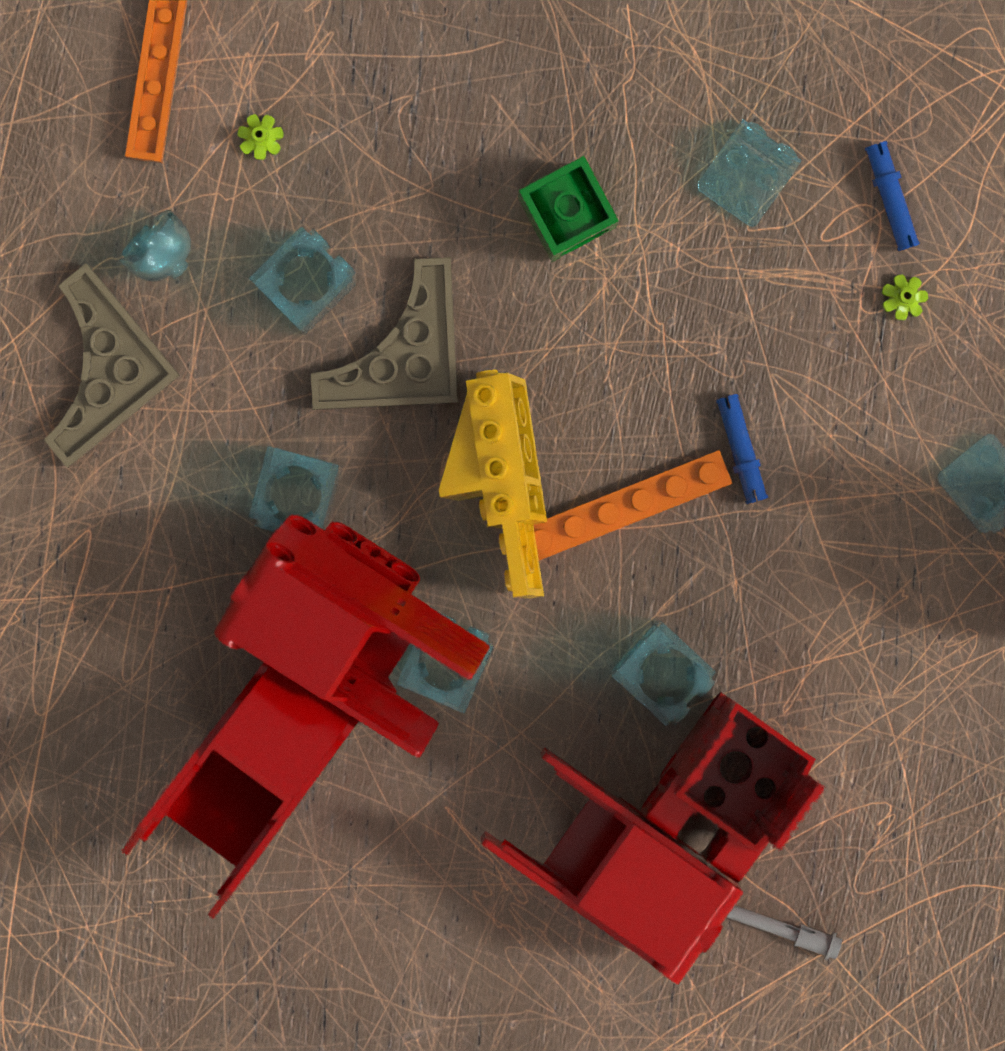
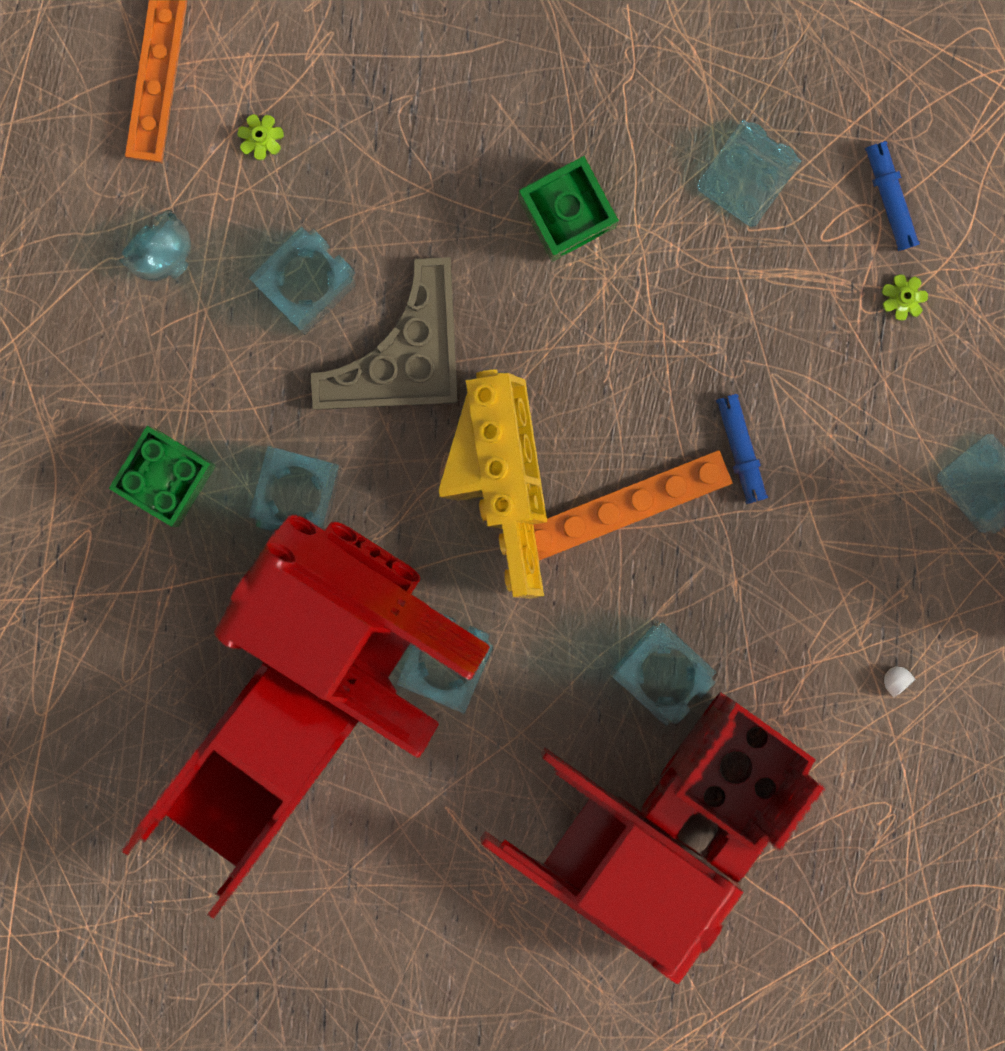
(118, 370): dark tan plate -> none
(162, 476): none -> green brick
(803, 936): light grey pin -> none
(897, 680): none -> white hinge

